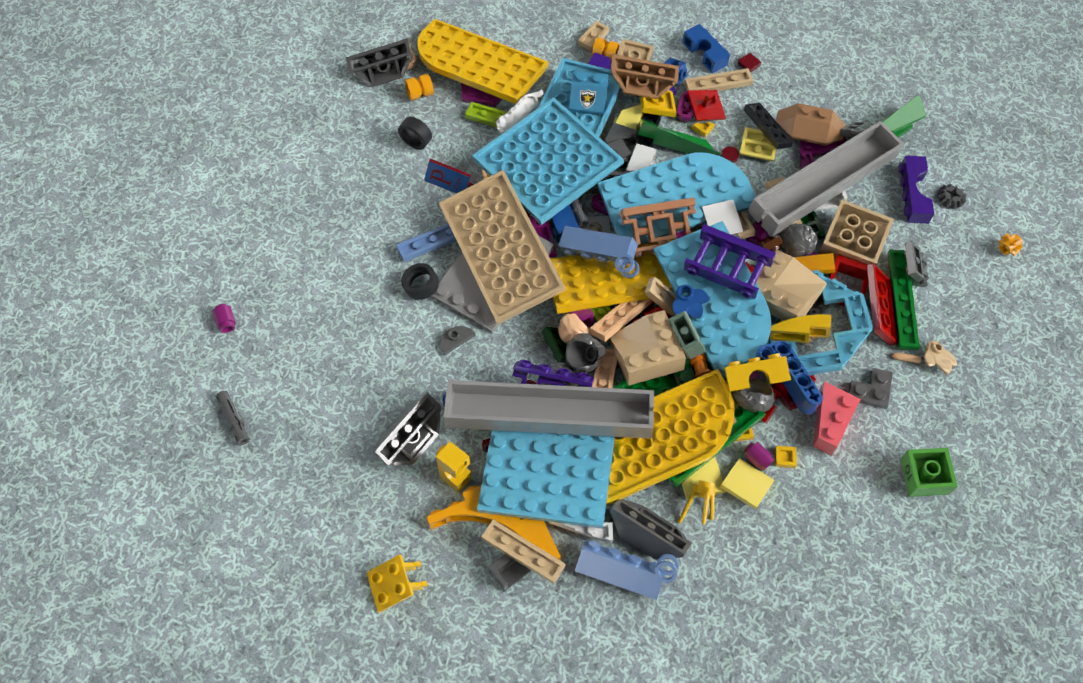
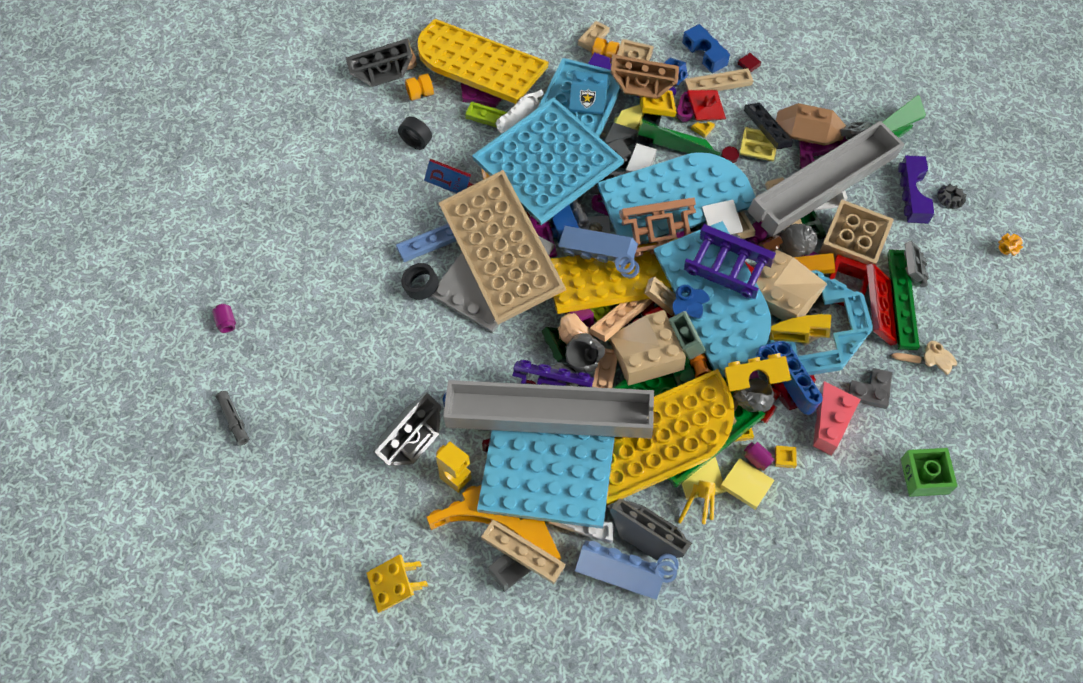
(455, 337): dark grey plate -> none

